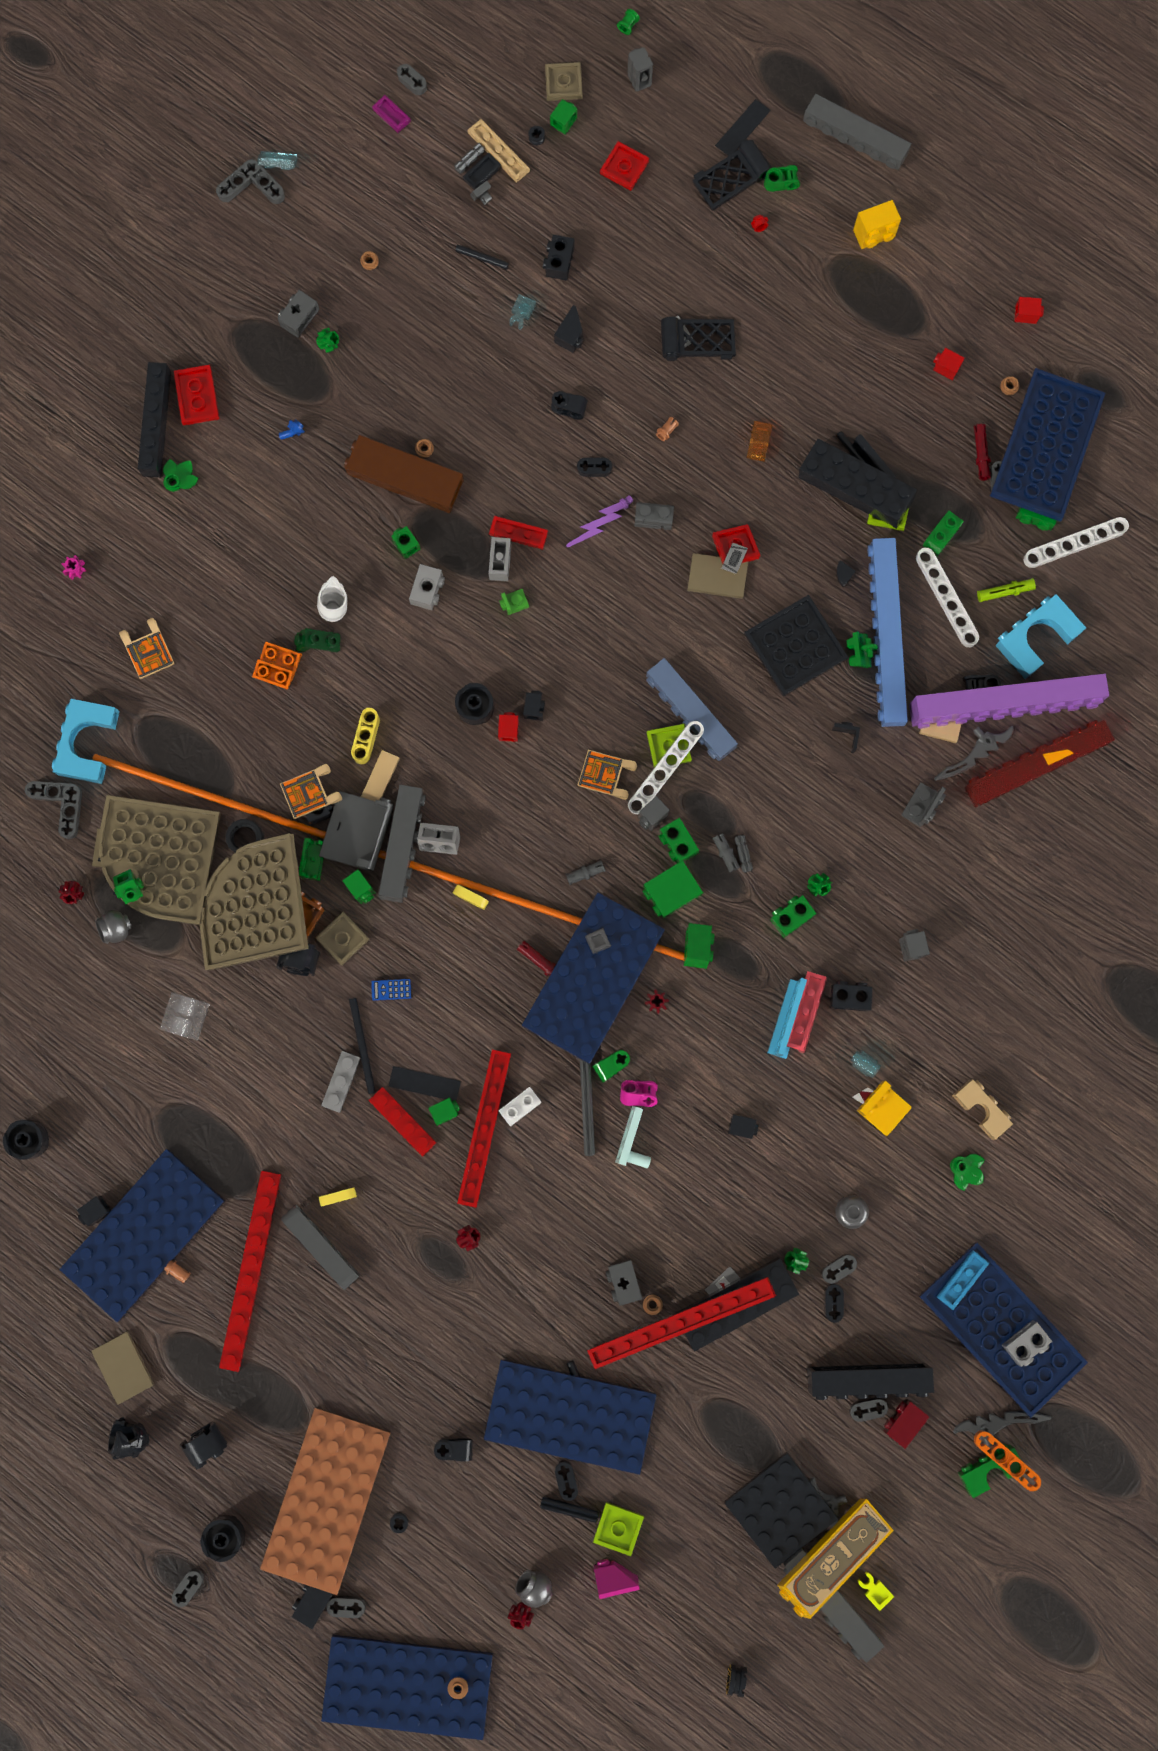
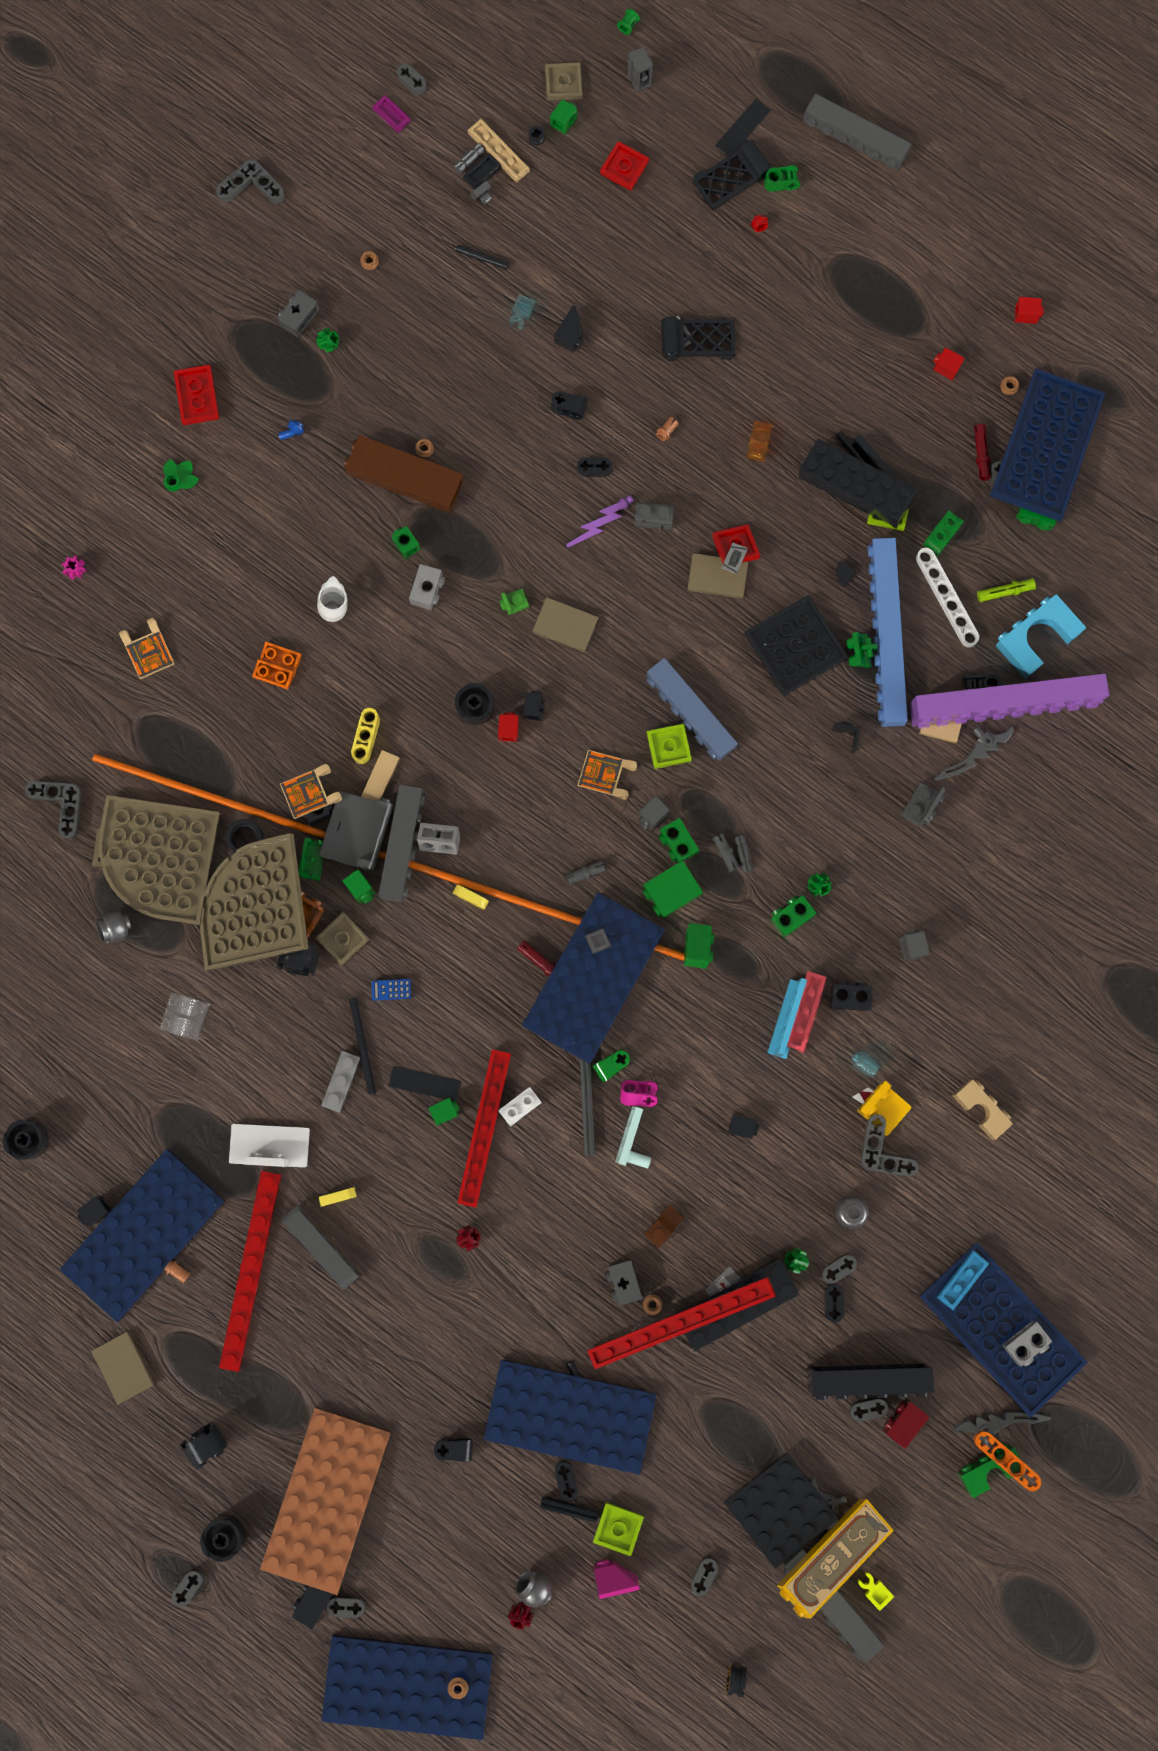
(71, 892): dark red gear -> none
(81, 715): medium azure arch -> none
(127, 1439): black helmet -> none
(128, 886): green brick -> none
(154, 420): black brick -> none
(269, 1145): none -> white bracket
(274, 159): clear light blue plate -> none
(317, 639): dark green bracket -> none
(392, 1523): black bush -> none
(402, 1121): red plate -> none
(499, 559): light grey brick -> none
(518, 532): red plate -> none
(561, 257): black brick -> none
(565, 624): none -> dark tan tile
(661, 1005): dark red gear -> none
(663, 1226): none -> reddish brown arch
(668, 769): white beam -> none
(708, 1578): none -> dark grey beam
(877, 224): yellow brick -> none
(880, 1157): none -> dark grey beam
(970, 1170): green plate -> none
(1039, 763): clear red brick -> none
(1077, 545): white beam -> none

